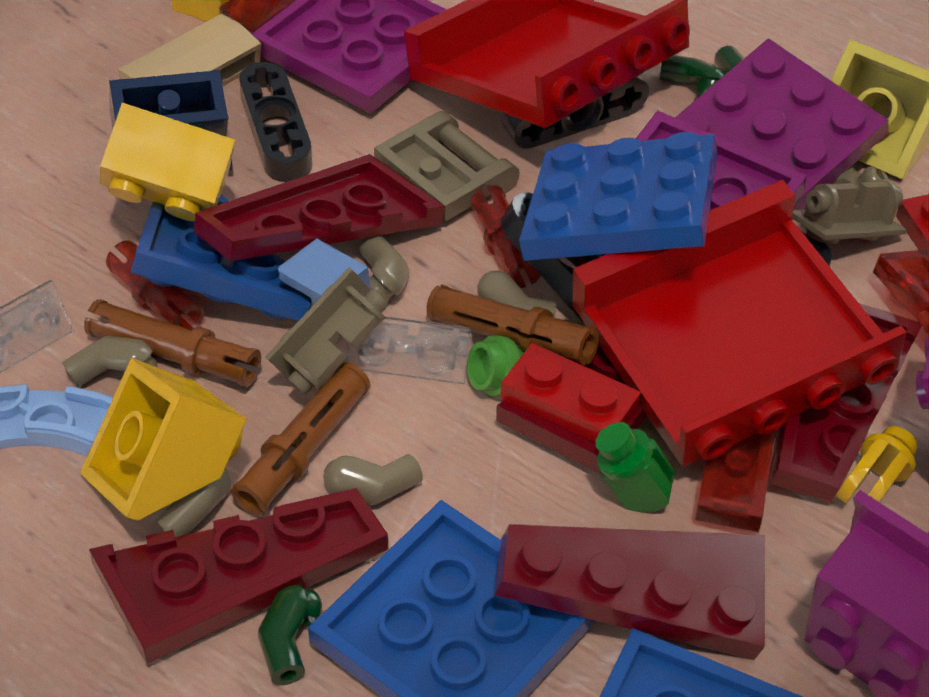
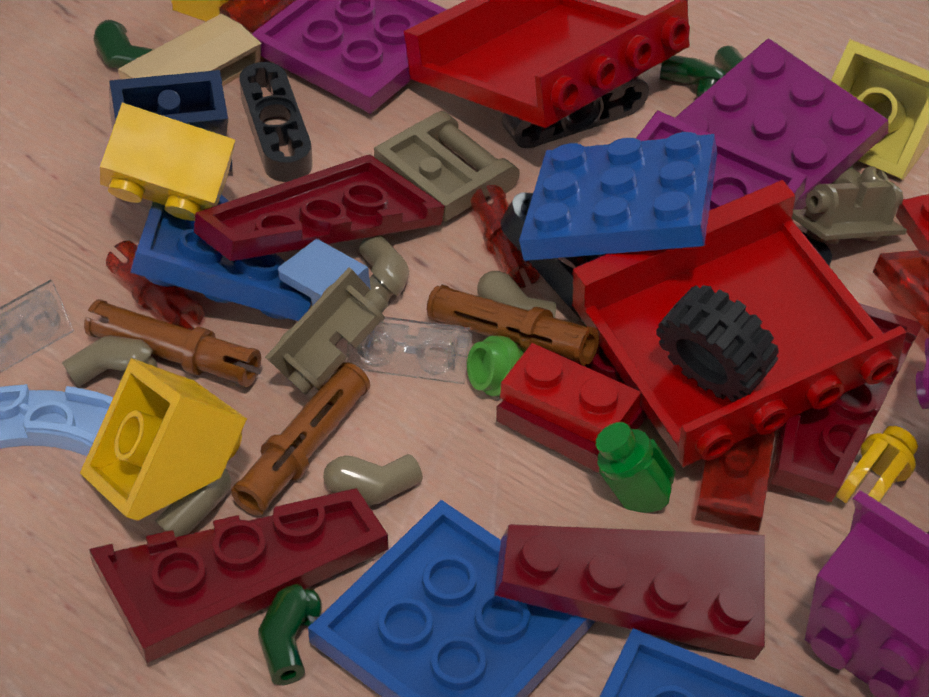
(115, 46): none -> dark green arm
(717, 343): none -> black tyre

